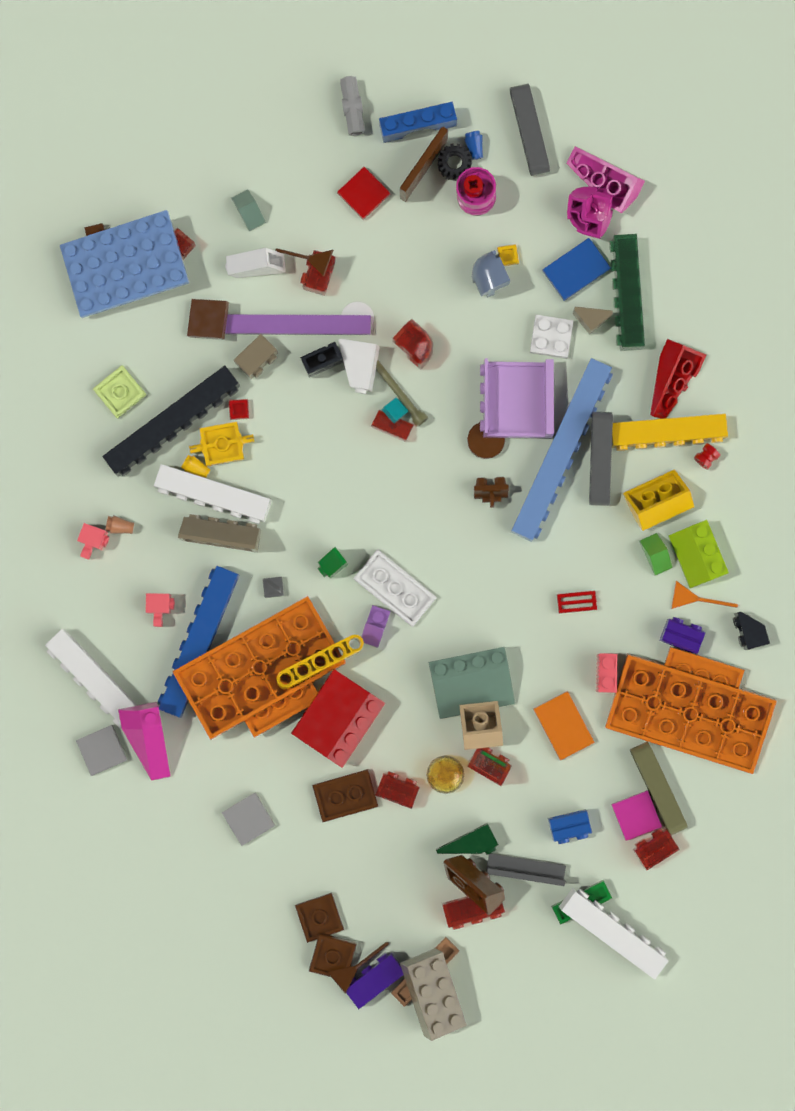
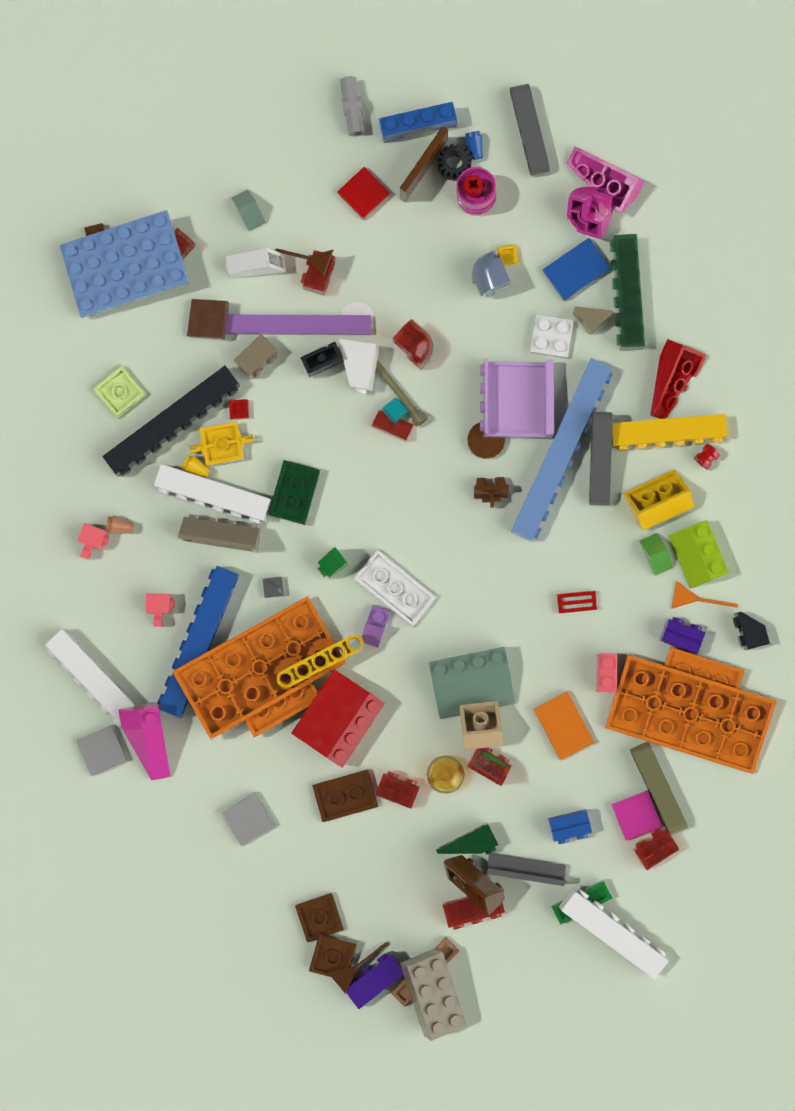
(294, 492): none -> dark green plate

